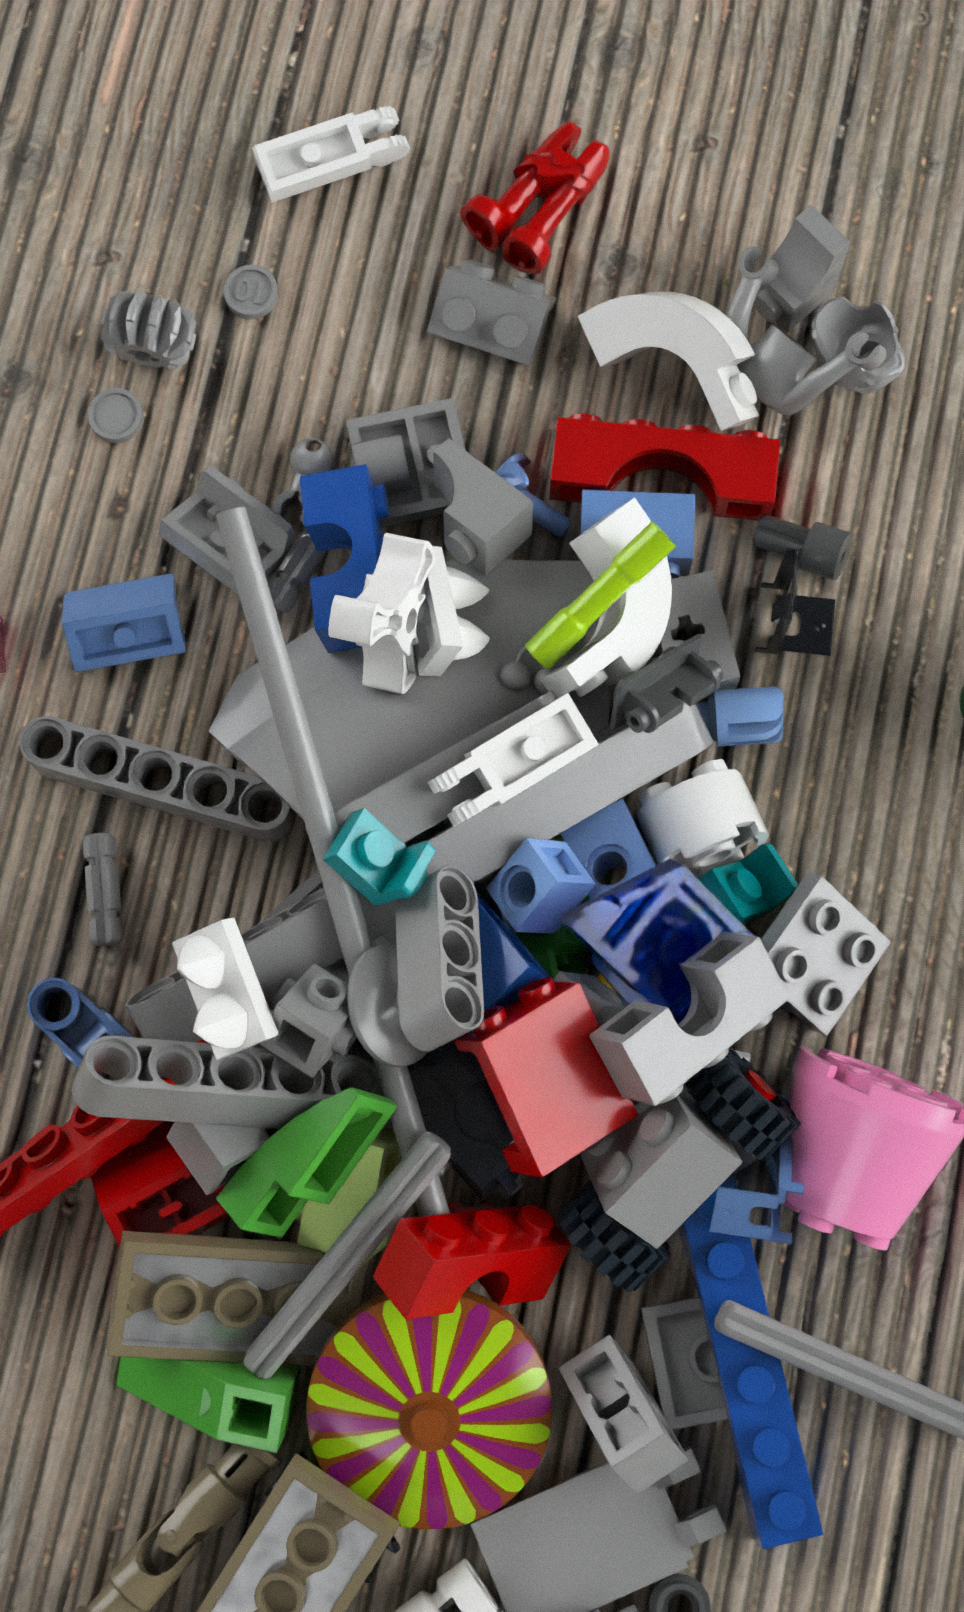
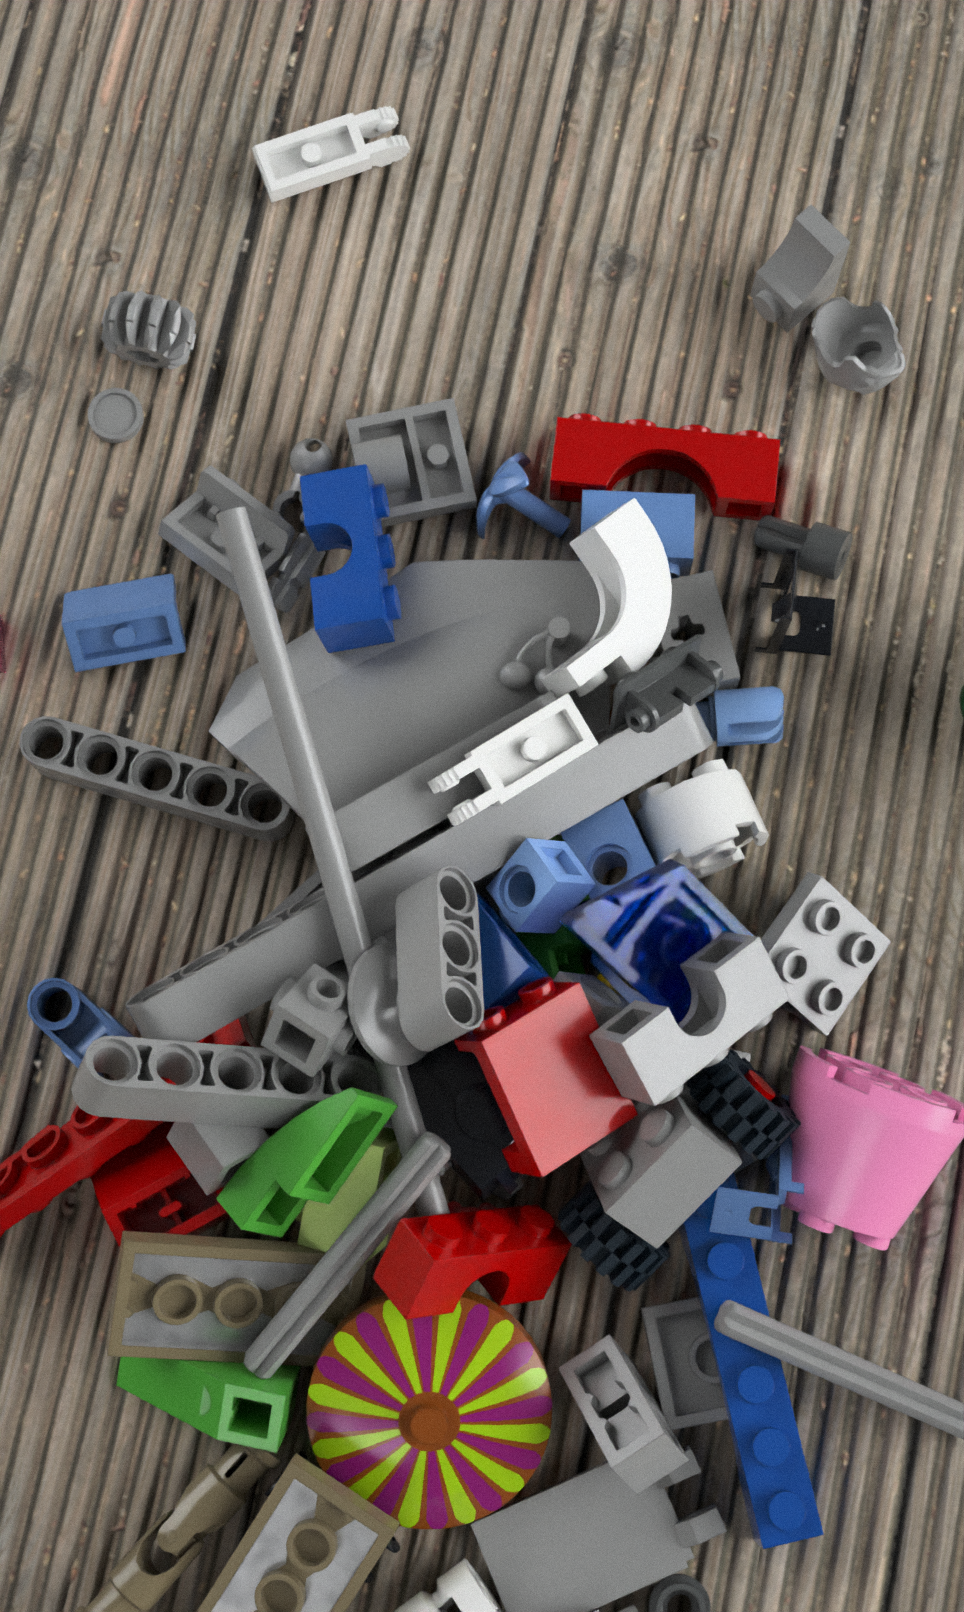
(102, 889): light grey axle -> none
(224, 989): white tile -> none
(251, 291): light grey piece -> none
(377, 860): teal bracket -> none
(387, 613): white piece -> none
(439, 629): white tile -> none
(485, 511): light grey arch -> none
(491, 311): light grey bracket -> none
(543, 173): red piece -> none
(572, 622): lime piece -> none
(687, 328): white arch -> none
(752, 884): teal bracket -> none
(781, 362): light grey piece -> none

